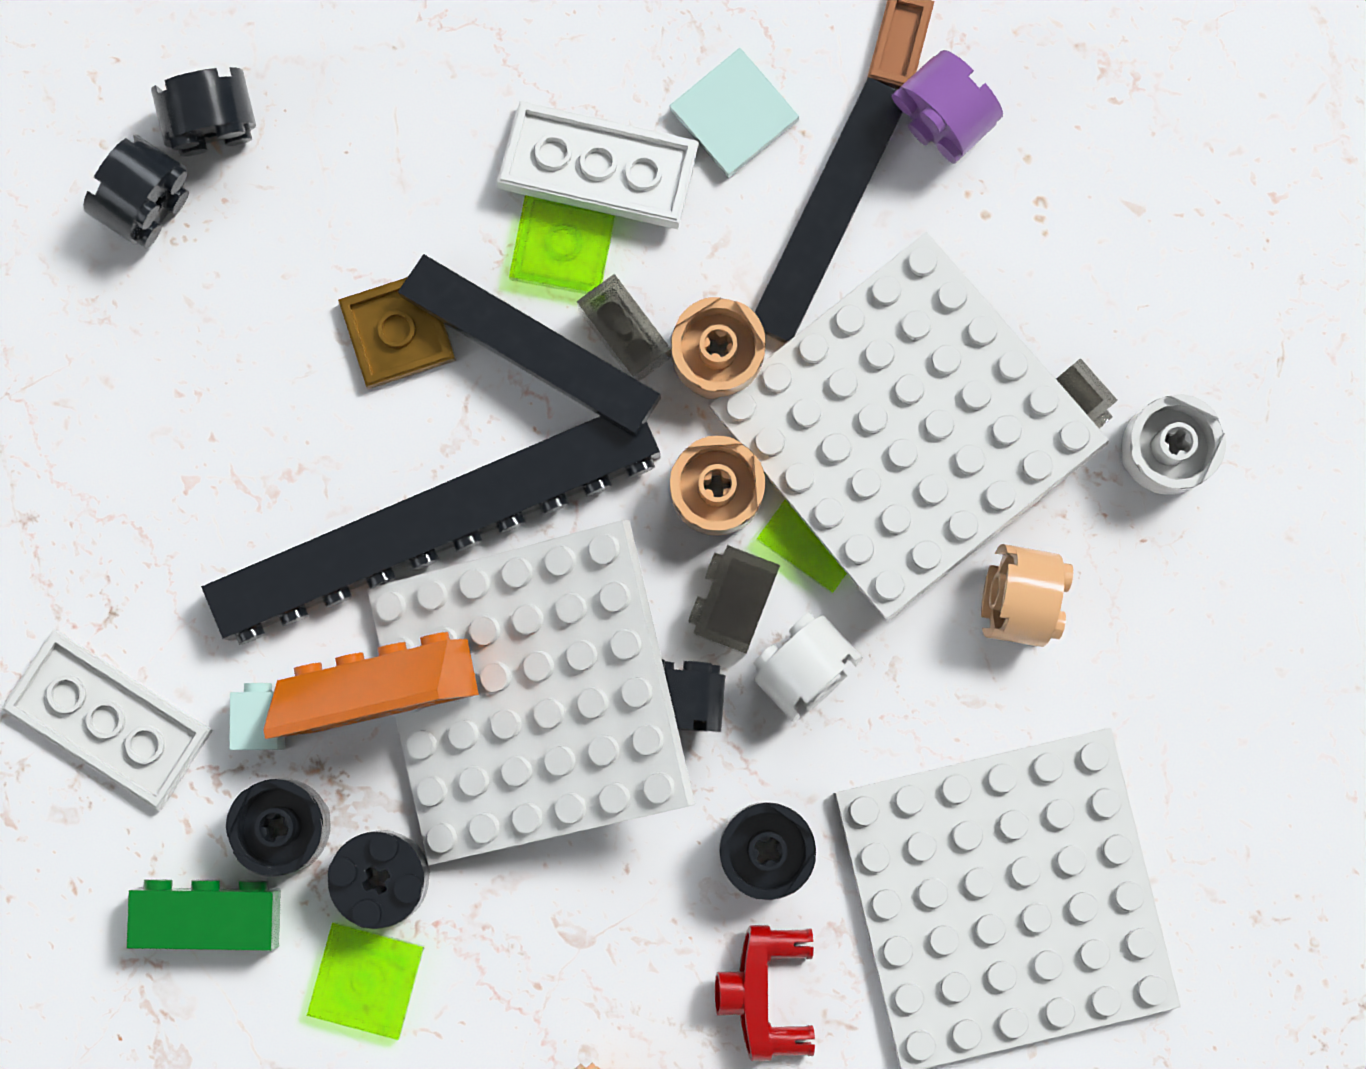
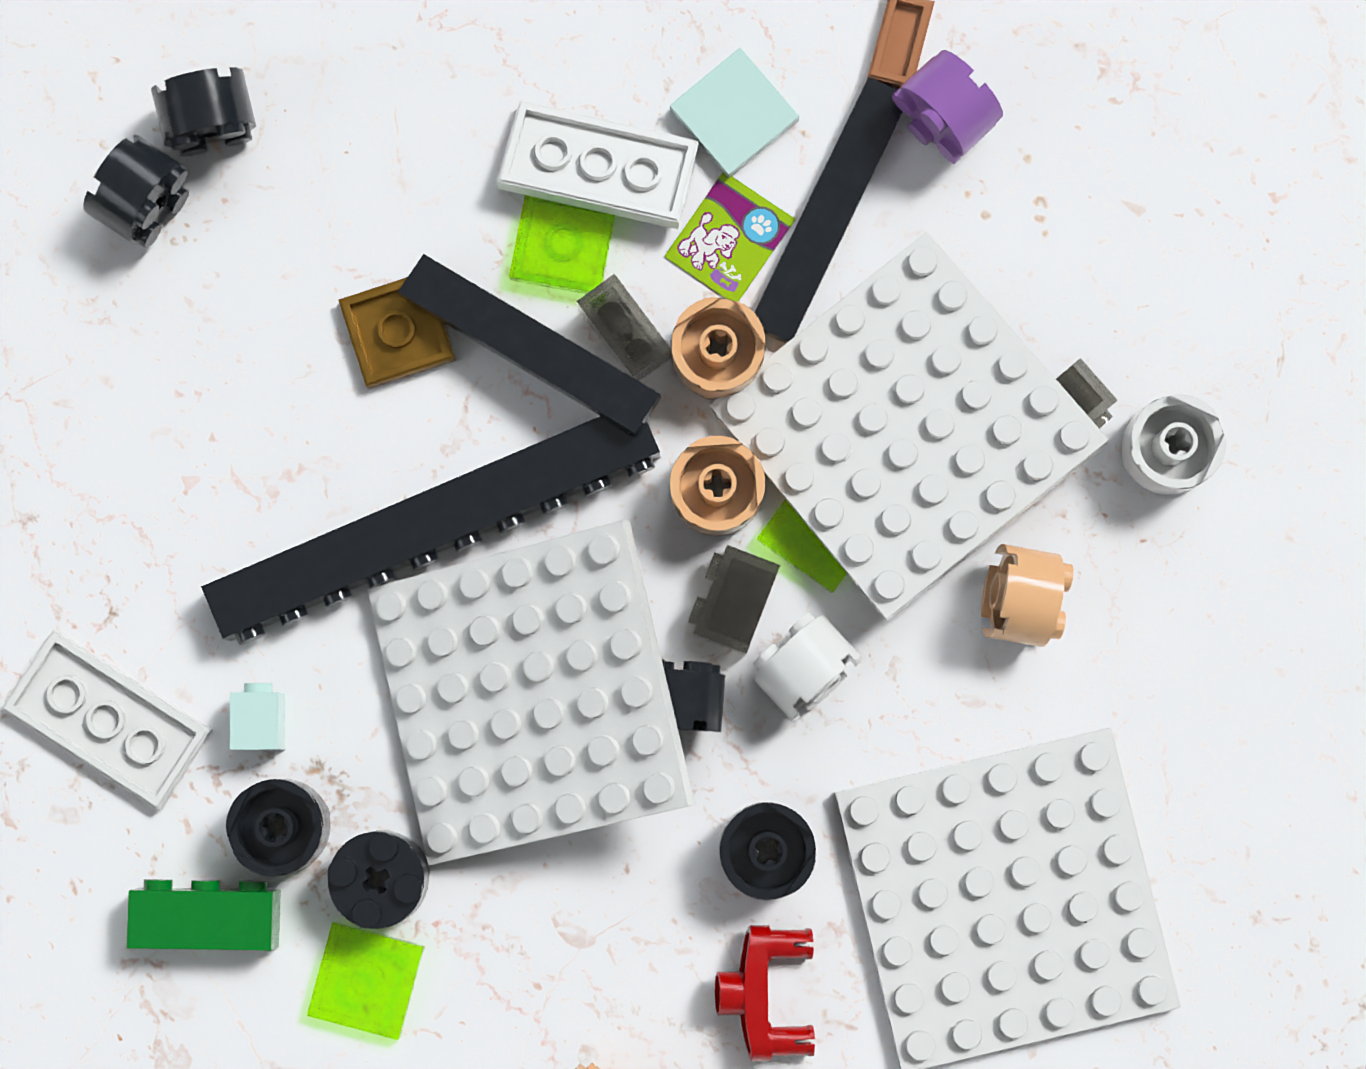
(371, 687): orange slope -> none
(729, 237): none -> sticker

